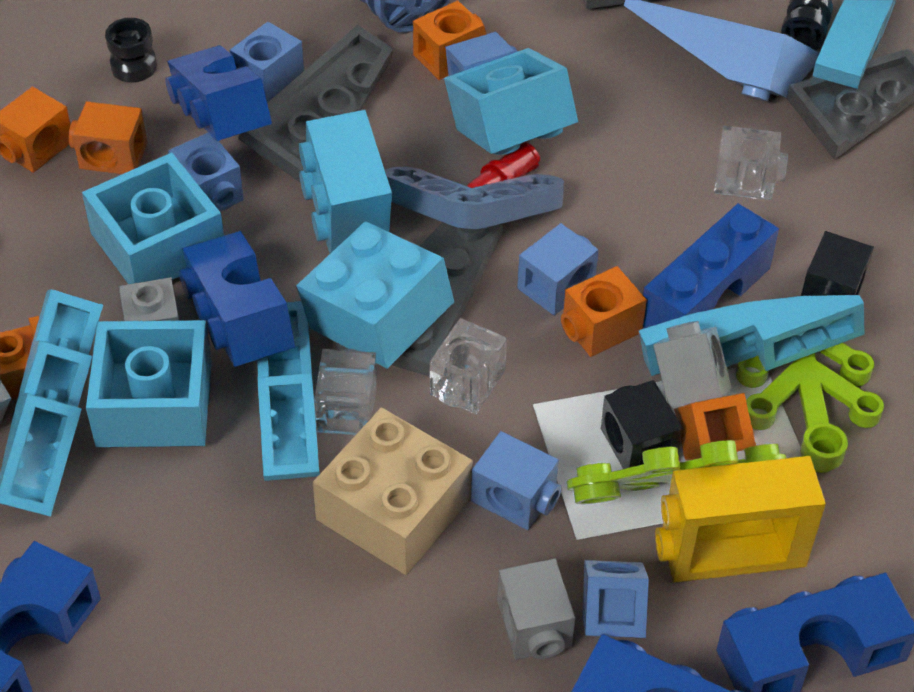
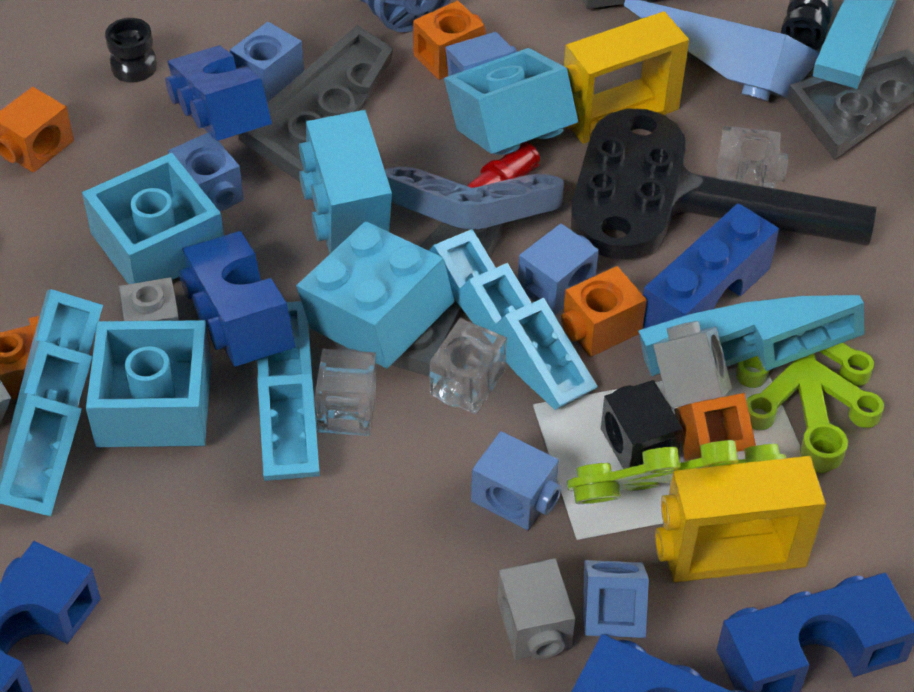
(108, 137): orange brick -> none
(393, 490): tan brick -> none
(496, 301): none -> medium azure slope
(642, 183): none -> black piece
(651, 40): none -> yellow window
(837, 267): black brick -> none

